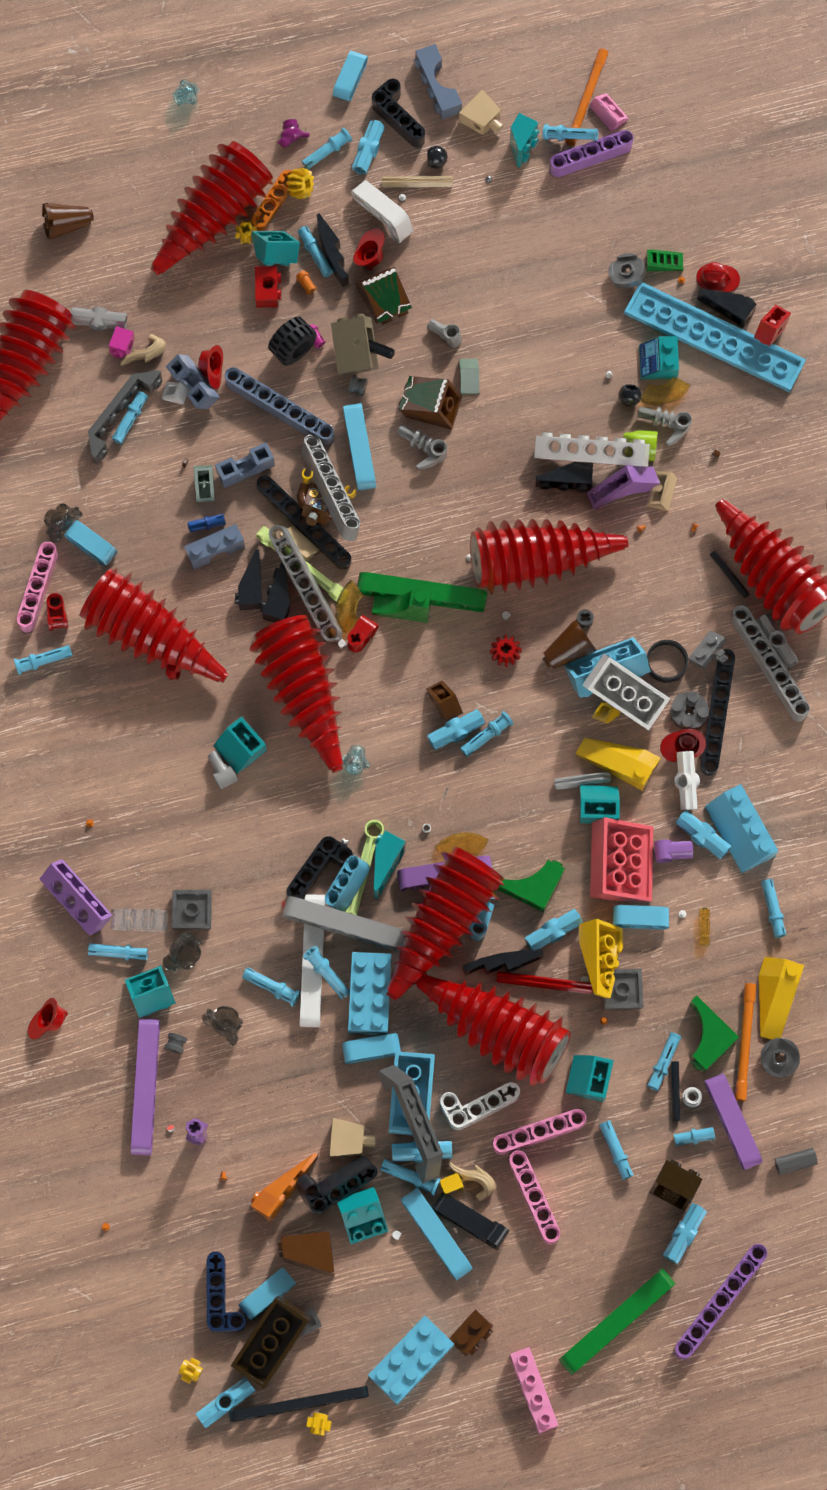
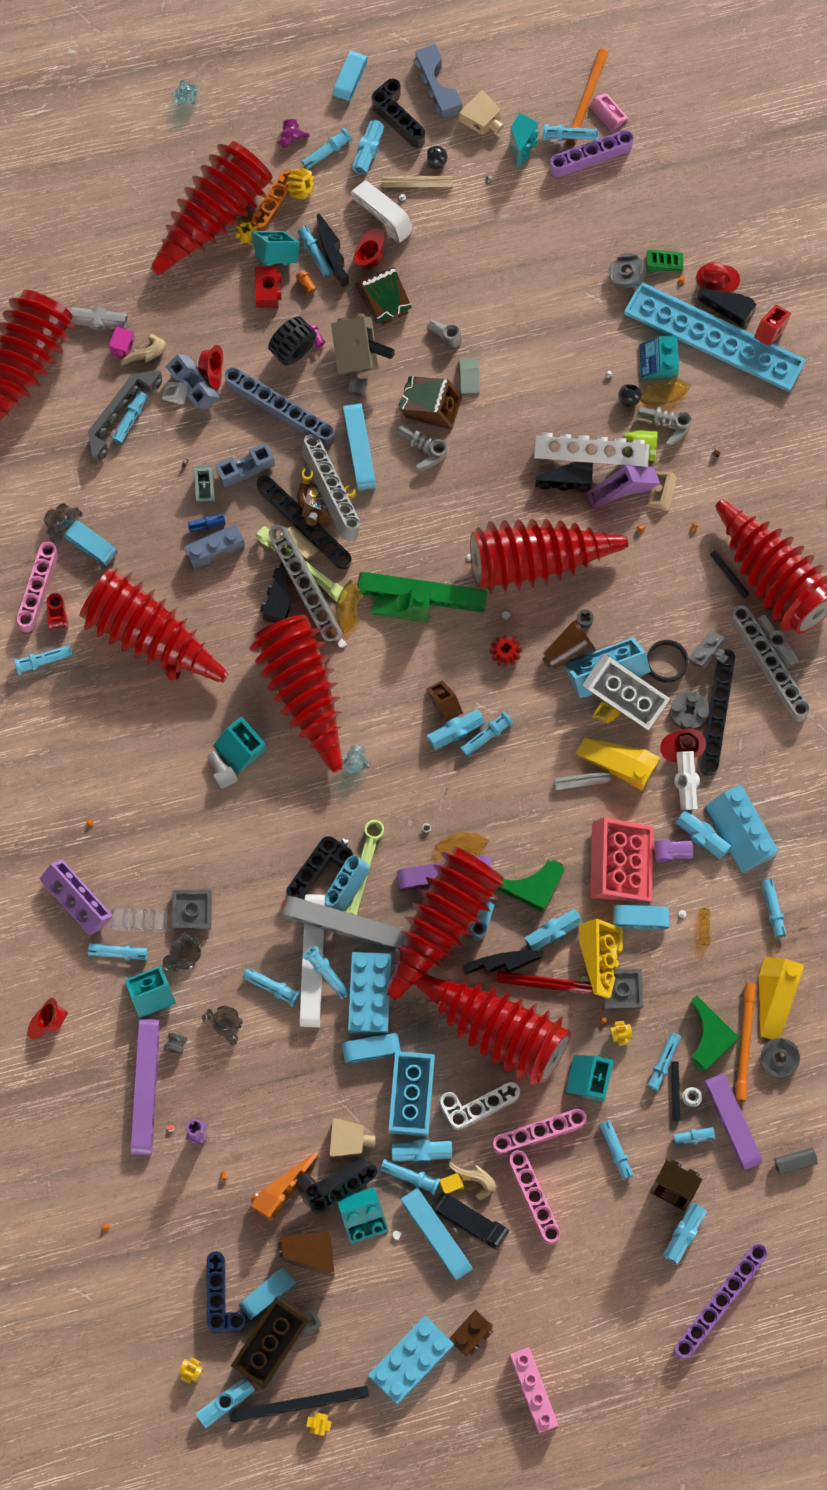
(64, 219): reddish brown cone -> none
(249, 589): black slope -> none
(362, 631): red piece -> none
(387, 856): teal slope -> none
(416, 1119): dark grey slope -> none
(598, 803): teal slope -> none
(617, 1321): green beam -> none
(621, 1033): none -> yellow gear

